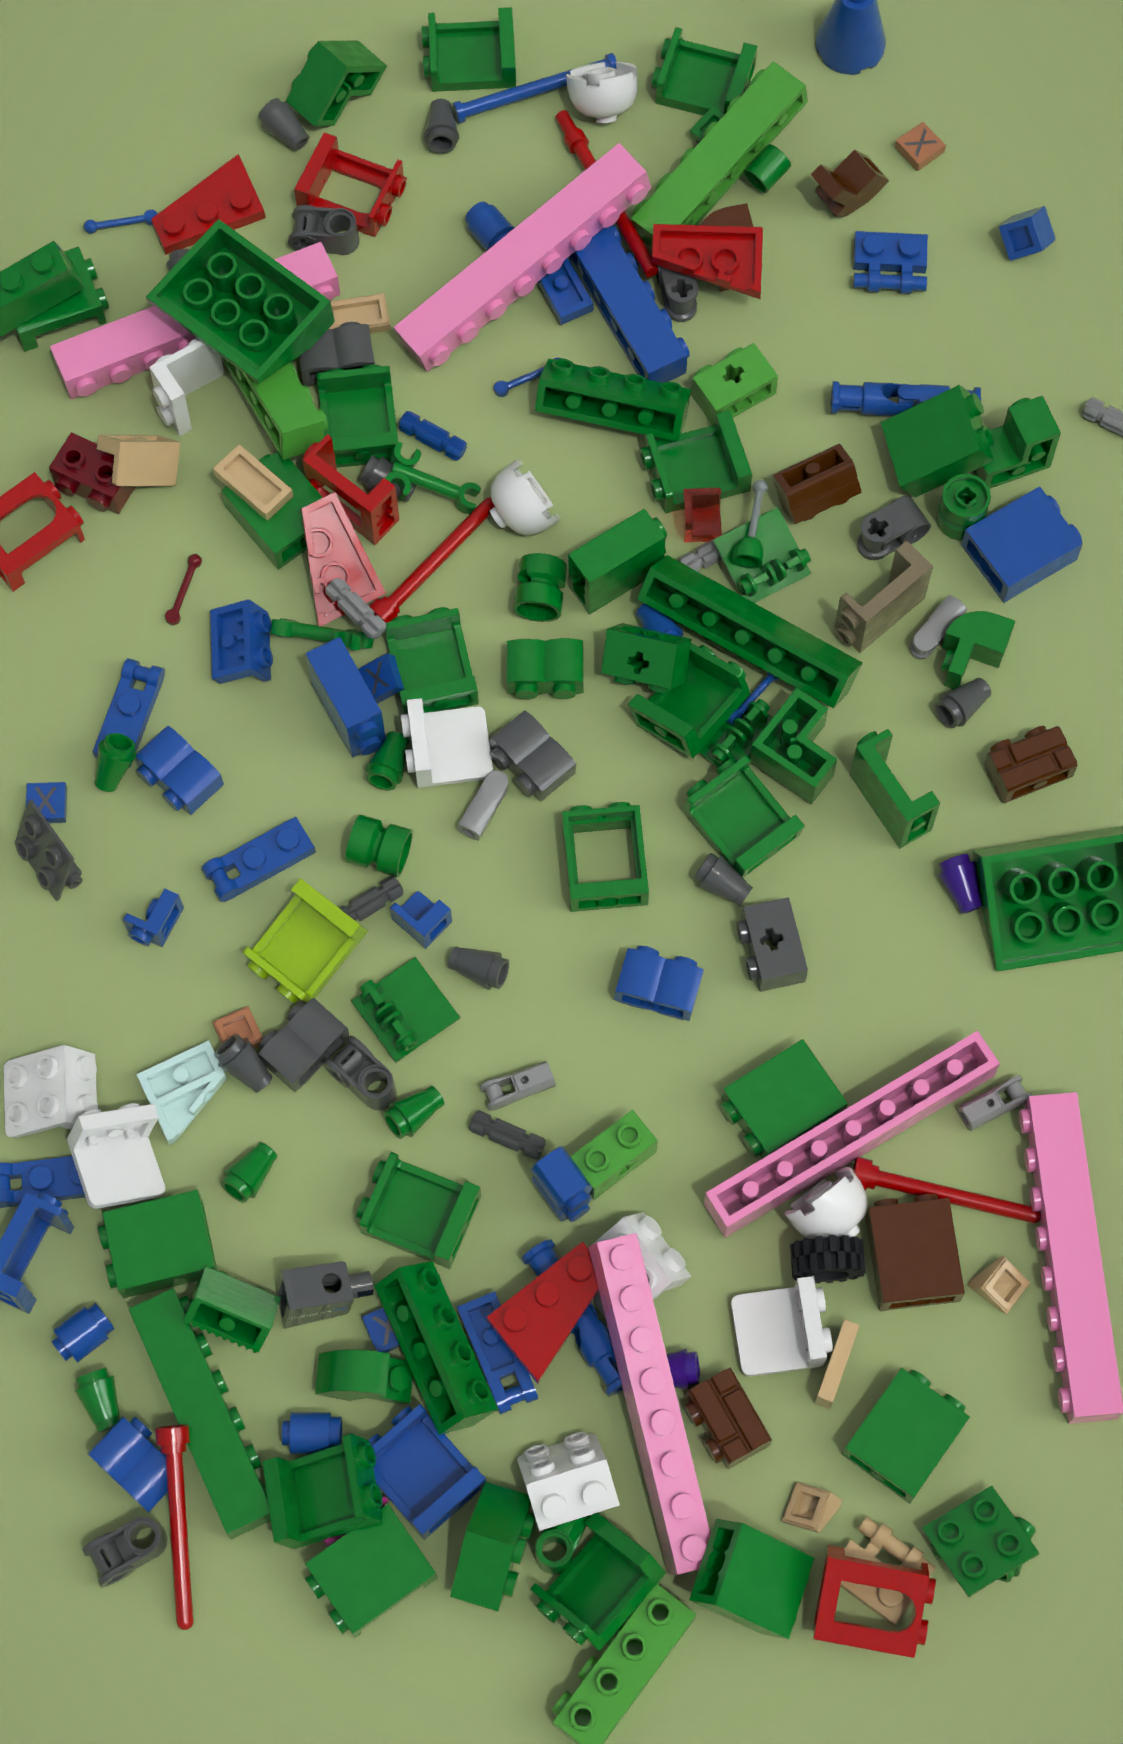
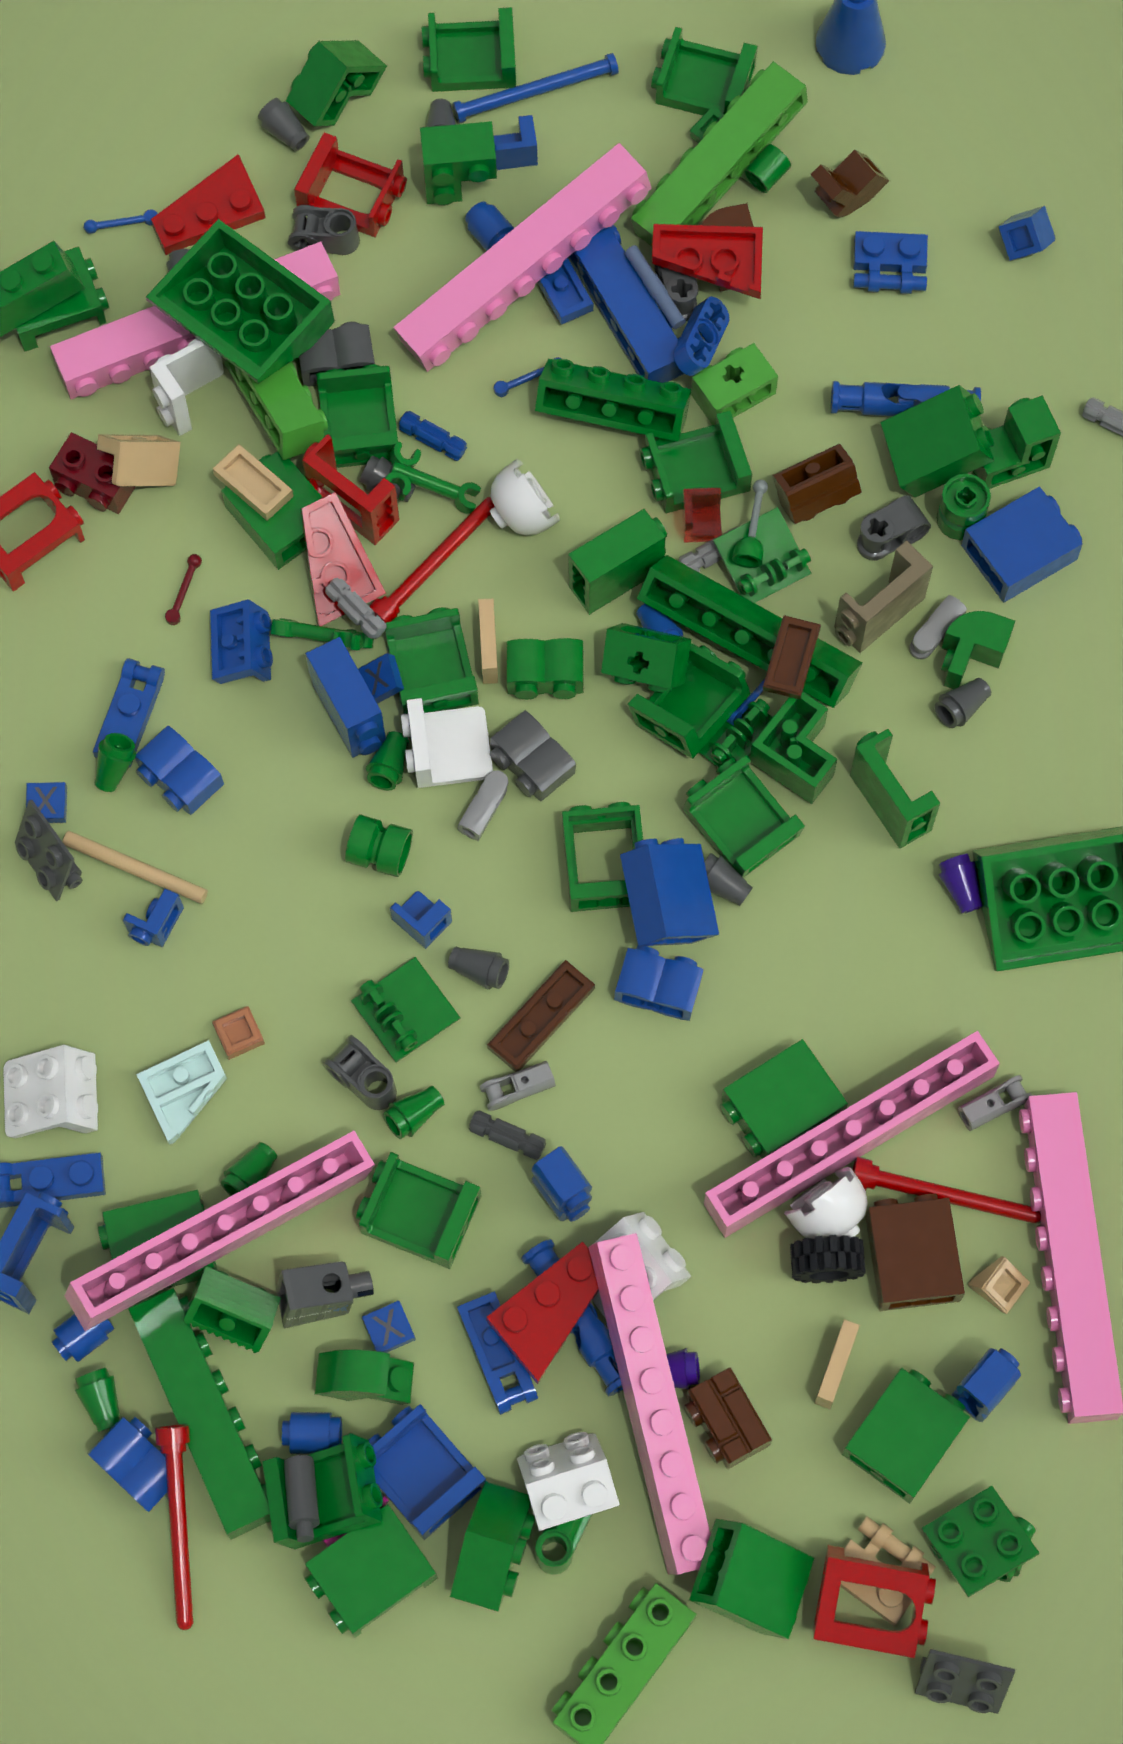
(116, 1155): white bracket -> none
(123, 1550): dark grey piece -> none
(135, 867): none -> tan bar
(218, 1230): none -> bright pink brick
(243, 1063): dark grey cone -> none
(259, 859): blue plate -> none
(301, 1496): none -> dark grey cylinder
(303, 1043): dark grey brick -> none
(305, 944): lime panel -> none
(364, 310): tan tile -> none
(373, 899): dark grey axle -> none
(435, 1347): green brick -> none
(455, 156): none -> green brick
(488, 641): none -> tan tile
(519, 148): none -> blue panel
(539, 587): green wheel -> none
(541, 1016): none -> reddish brown tile
(578, 144): red bar -> none
(600, 1585): green panel -> none
(603, 90): white cylinder -> none
(615, 1153): bright green brick -> none
(655, 287): none -> sand blue piece
(669, 893): none -> blue brick
(692, 351): none -> blue beam
(776, 923): dark grey brick -> none
(781, 1329): white bracket -> none
(792, 657): none -> reddish brown tile
(810, 1507): tan slope -> none
(920, 146): nougat tile -> none
(964, 1681): none -> dark grey hinge
(987, 1383): none -> blue brick
(1030, 763): reddish brown brick -> none

